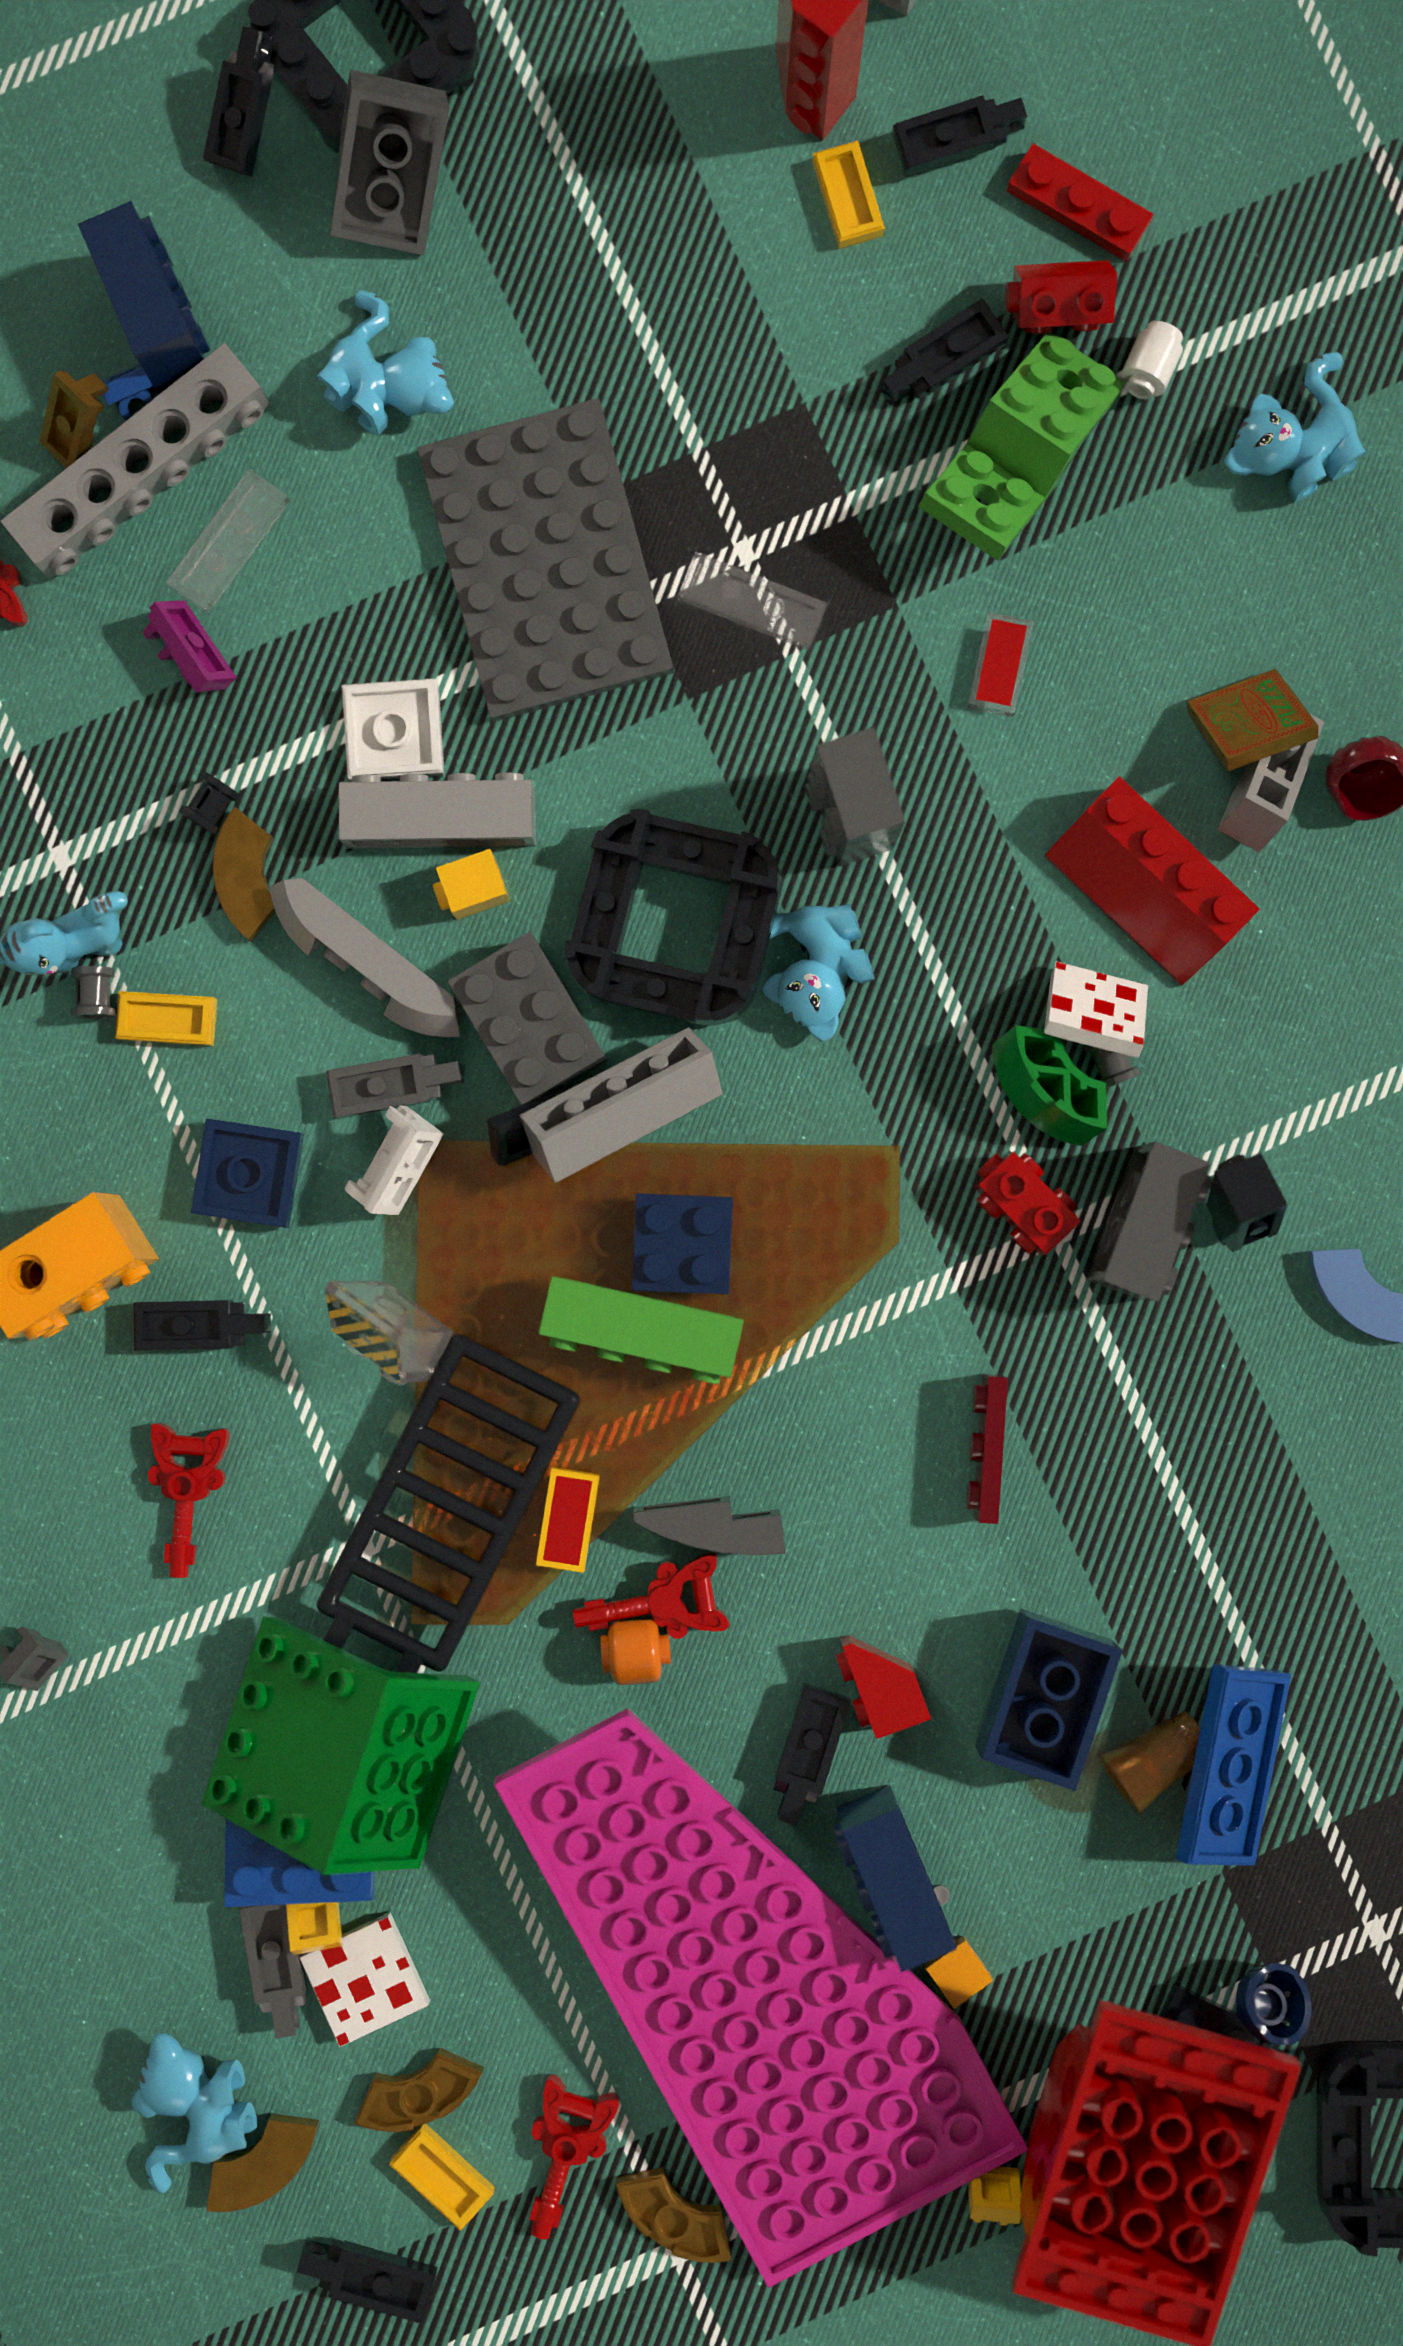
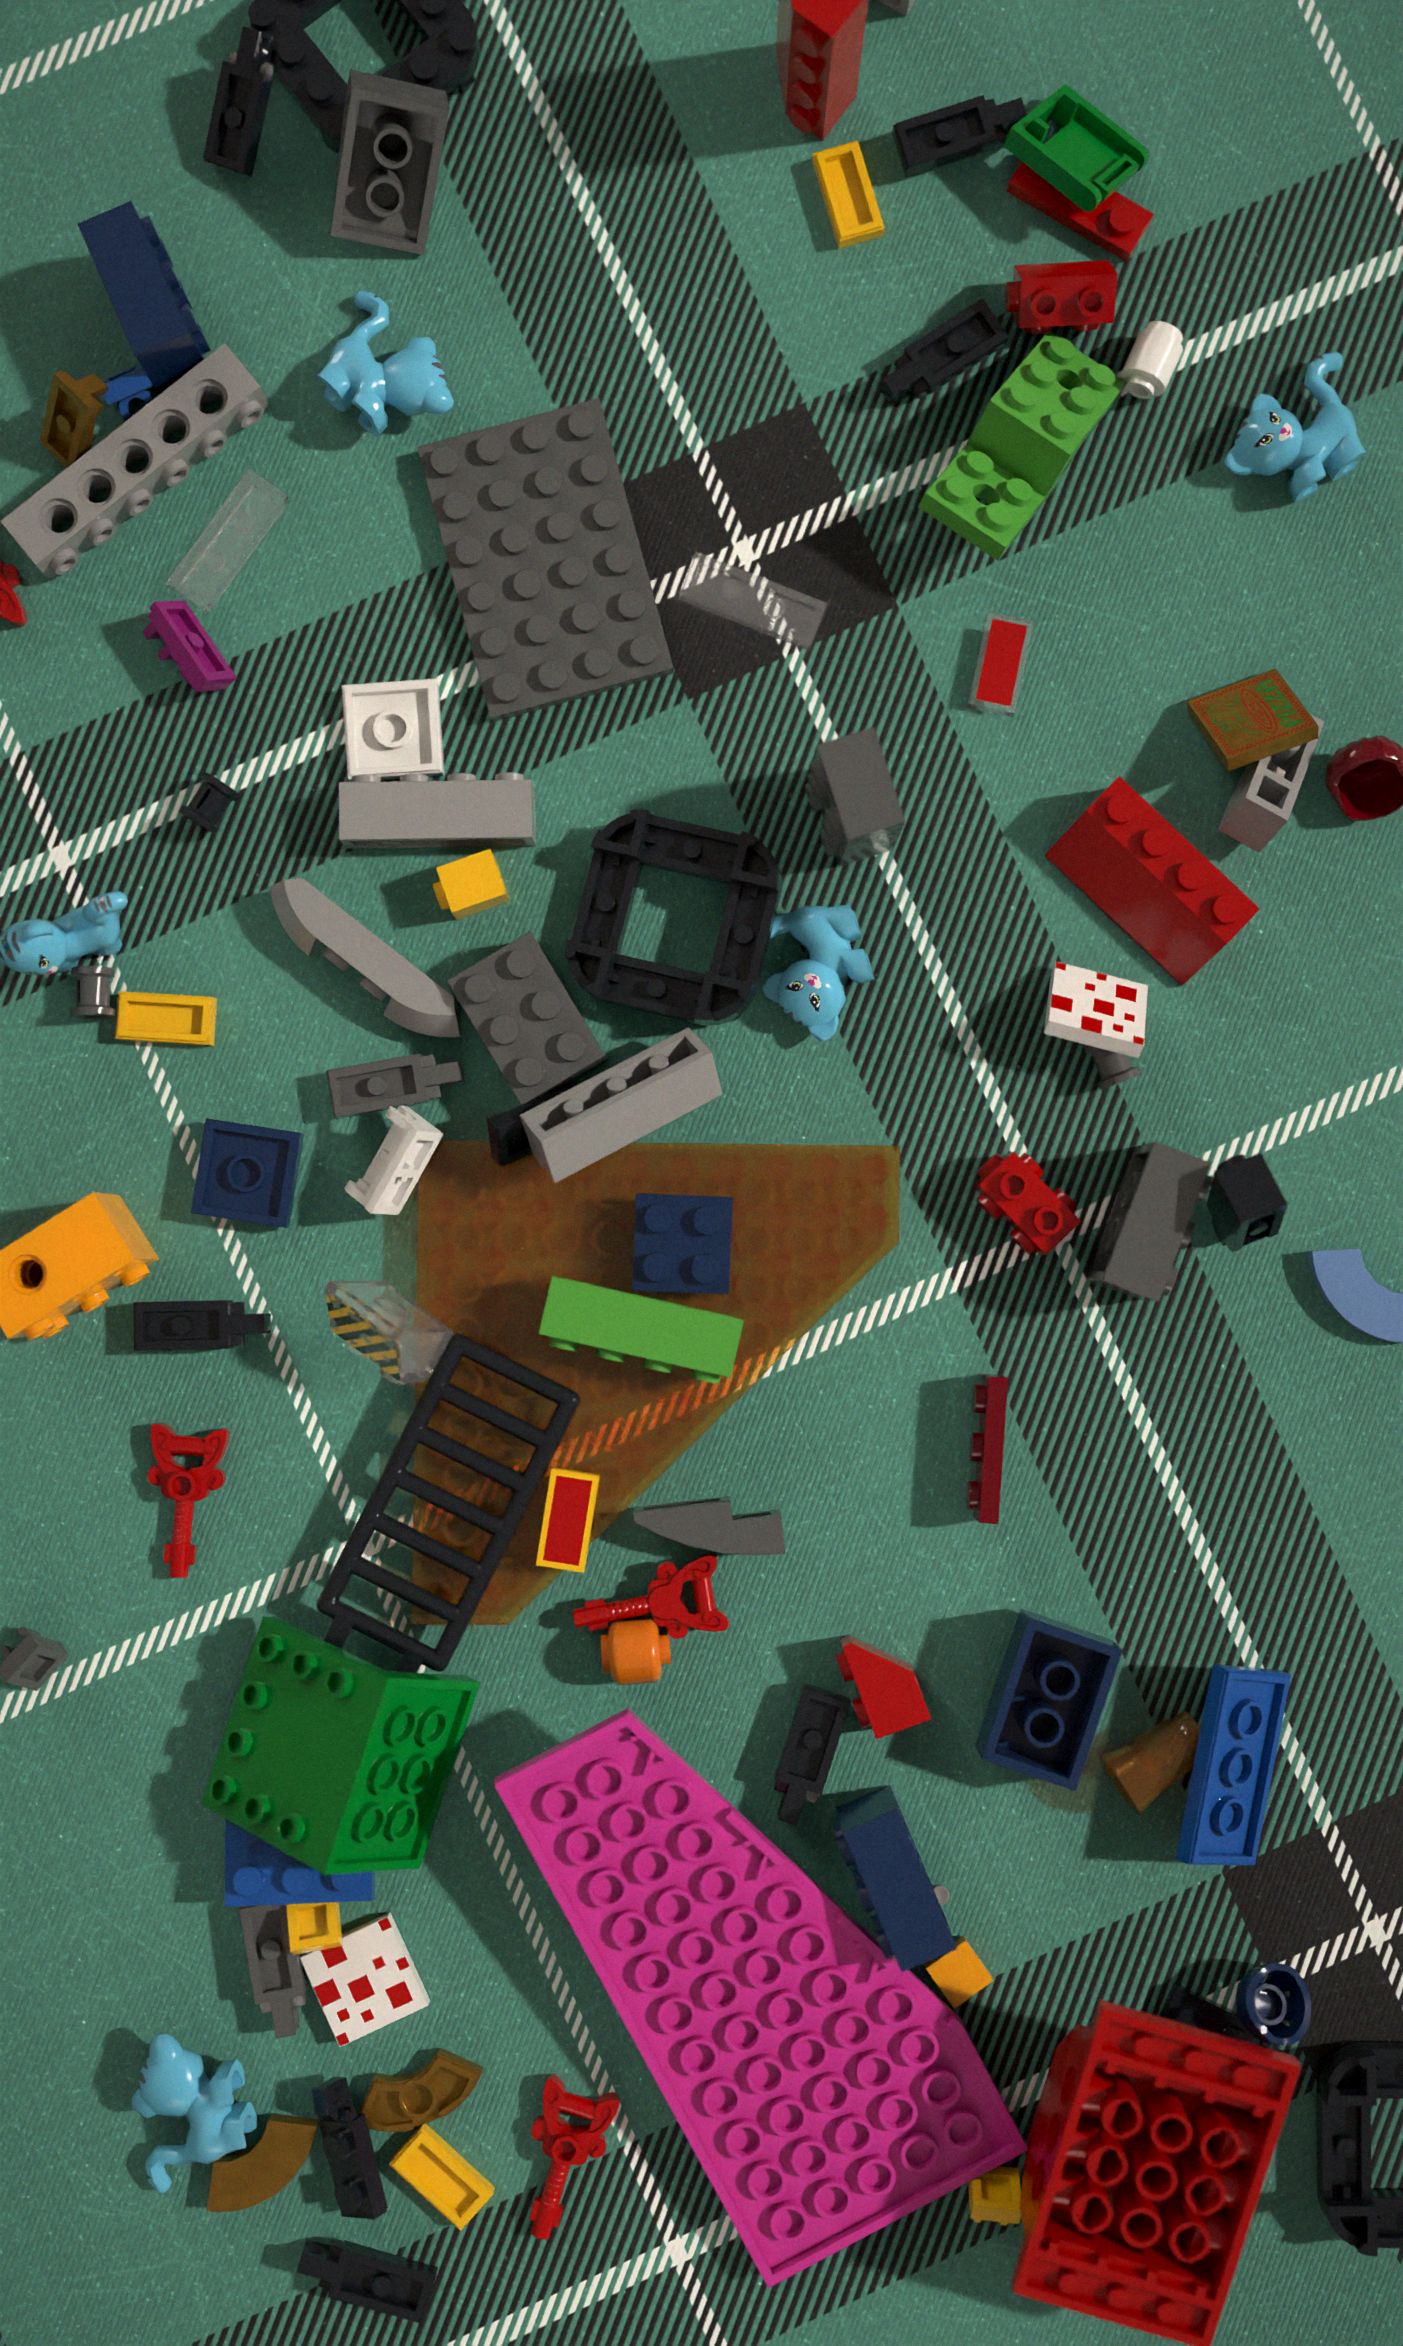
(240, 873): pearl gold tile -> none
(349, 2151): none -> black hinge
(673, 2221): pearl gold tile -> none
(1049, 1086): green brick -> none
(1085, 157): none -> green container

